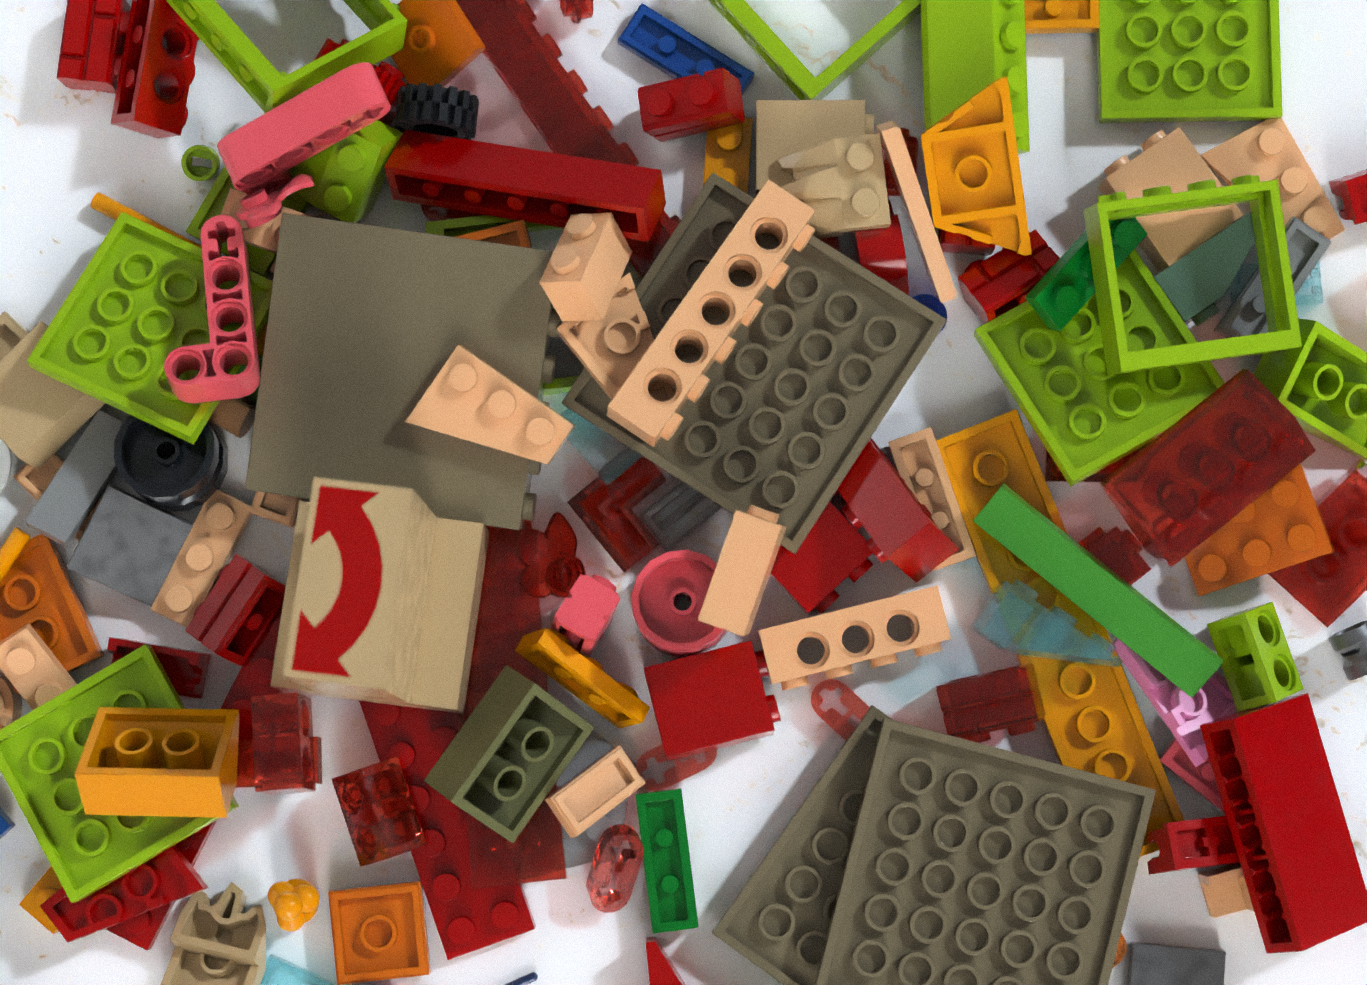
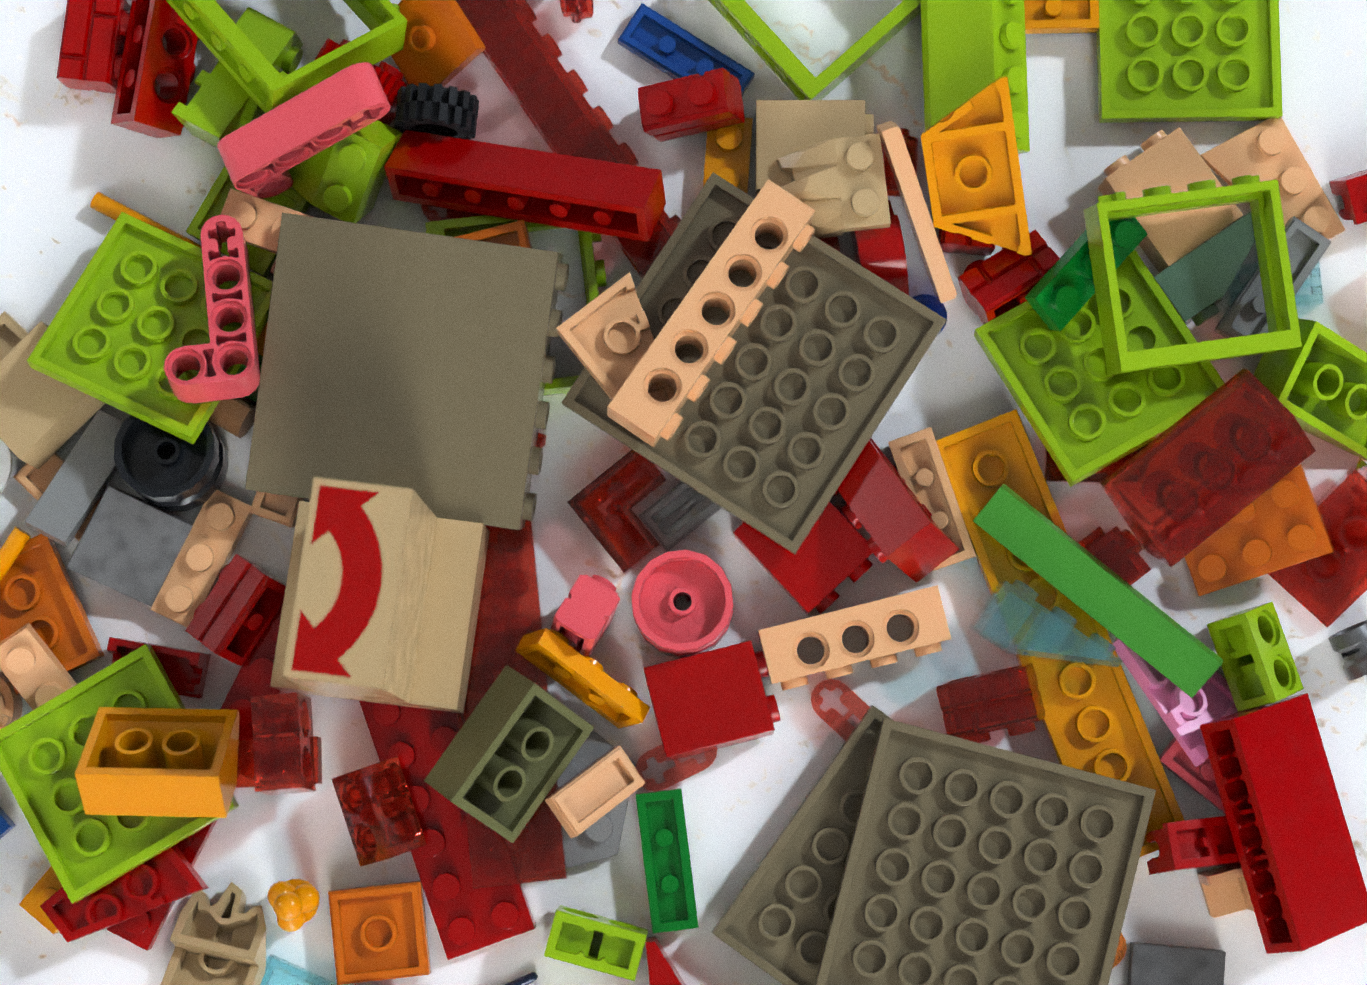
(200, 173): lime hinge -> none
(221, 101): none -> lime wedge
(262, 207): coral plate -> none
(490, 410): light nougat wing -> none
(548, 558): clear red plate -> none
(586, 267): light nougat brick -> none
(596, 942): none -> lime brick
(601, 451): clear light blue tile -> none
(623, 871): clear red beam -> none
(742, 570): light nougat brick -> none

